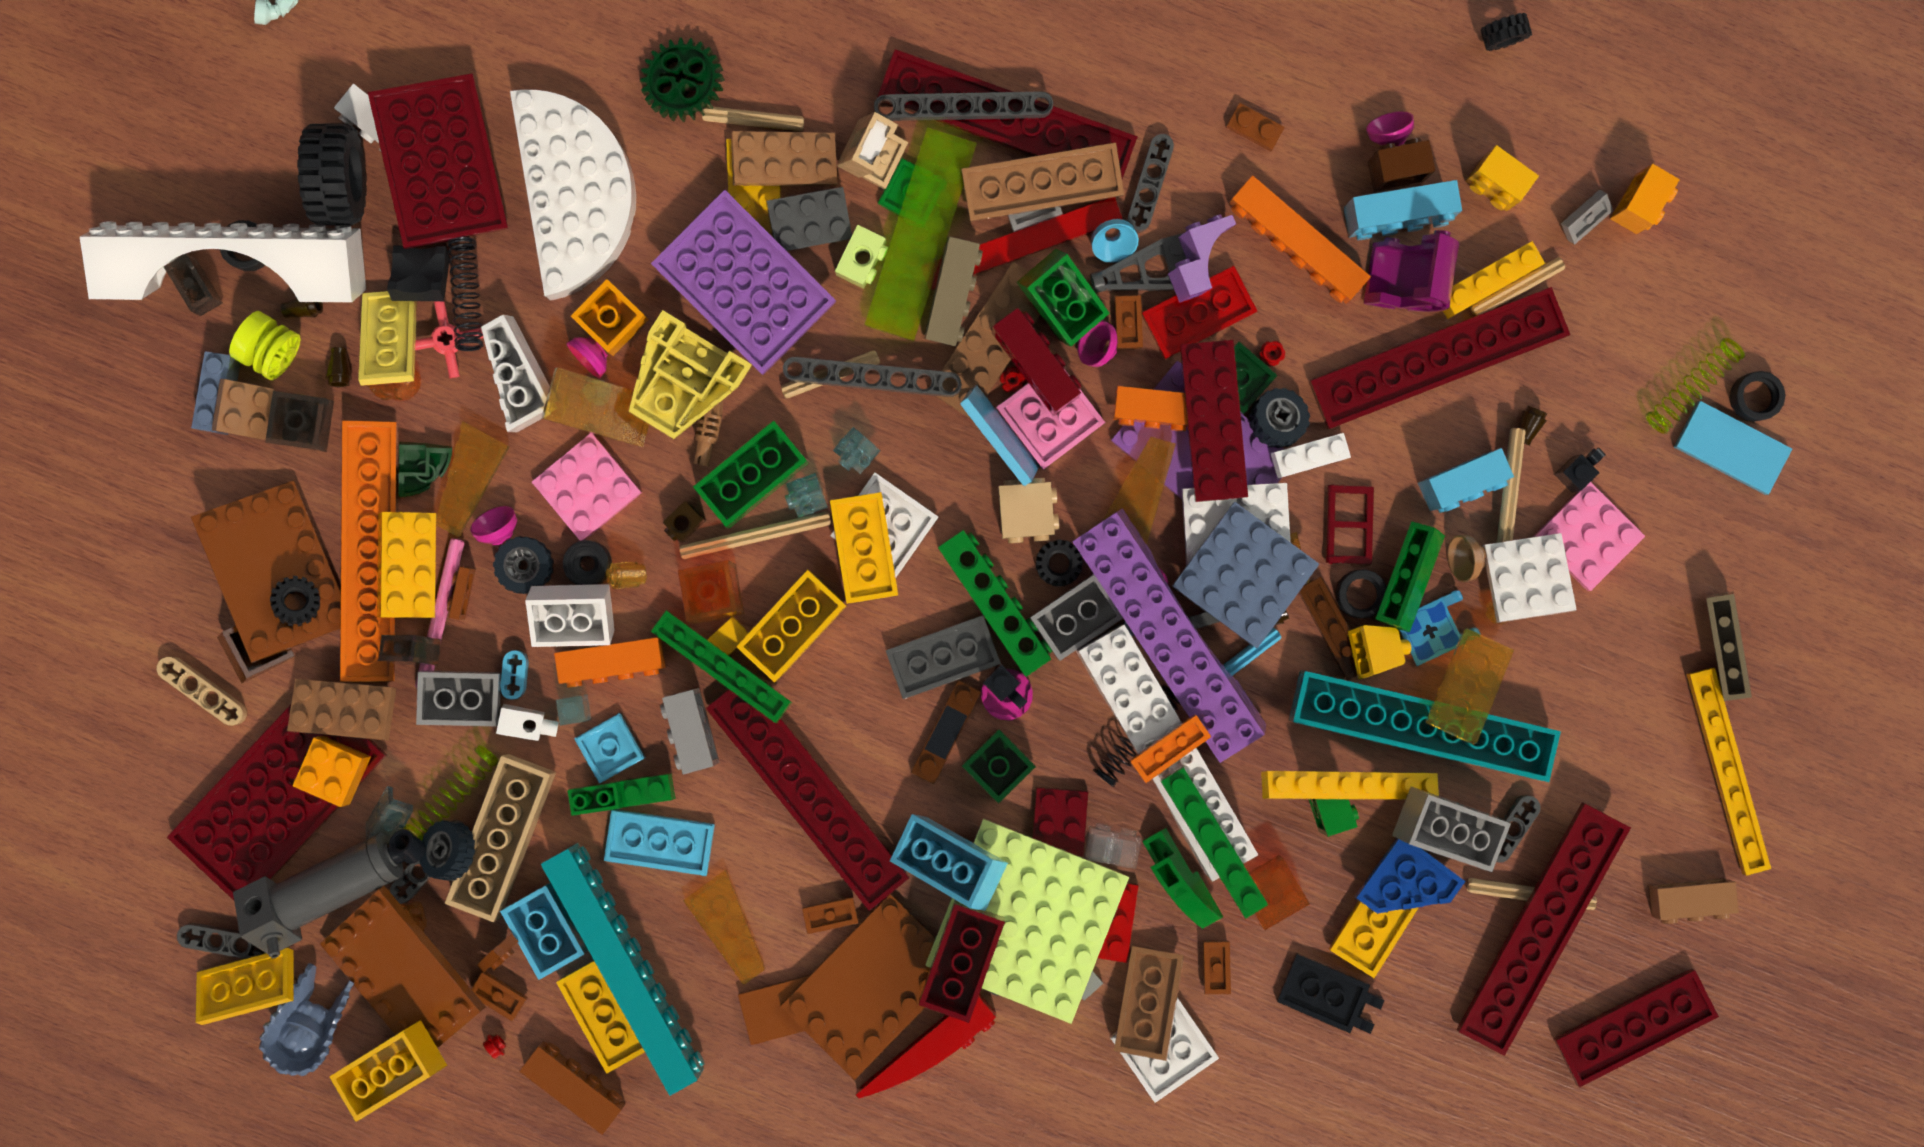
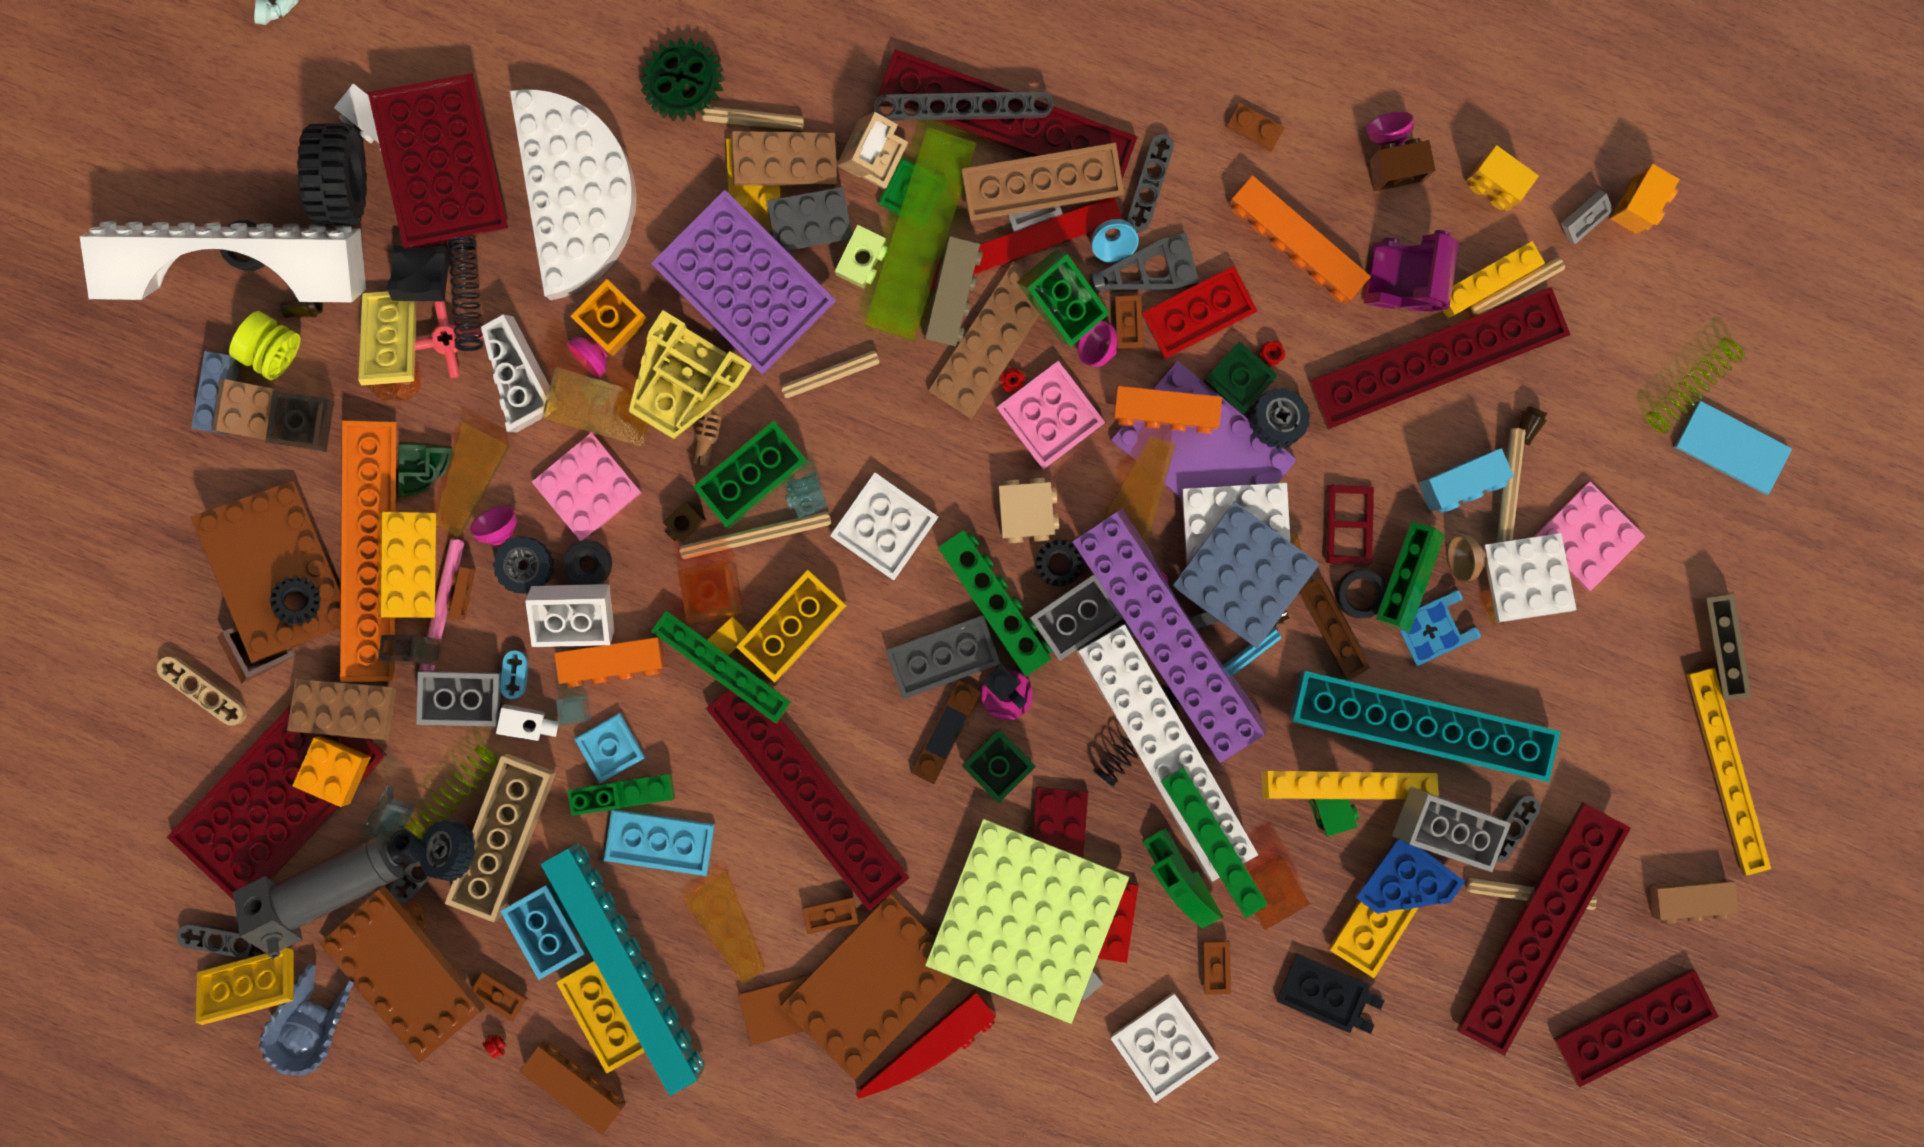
(193, 284): clear smoke brick -> none
(338, 368): dark brown cone -> none
(388, 1071): yellow brick -> none
(498, 954): dark orange plate -> none
(626, 575): clear yellow brick -> none
(689, 731): light grey brick -> none
(855, 451): clear light blue brick -> none
(860, 370): dark grey beam -> none
(864, 547): yellow plate -> none
(948, 862): medium azure brick -> none
(961, 961): dark red brick -> none
(1000, 435): medium azure tile -> none
(1036, 362): dark red brick -> none
(1113, 846): clear brick -> none
(1149, 1003): medium nougat plate -> none
(1170, 748): orange plate -> none
(1192, 275): medium lavender arch -> none
(1214, 421): dark red plate -> none
(1310, 455): white plate -> none
(1377, 649): yellow torso -> none
(1402, 209): medium azure brick -> none
(1469, 686): clear yellow plate -> none
(1506, 31): black tyre -> none
(1580, 470): black brick -> none
(1777, 396): black tyre -> none

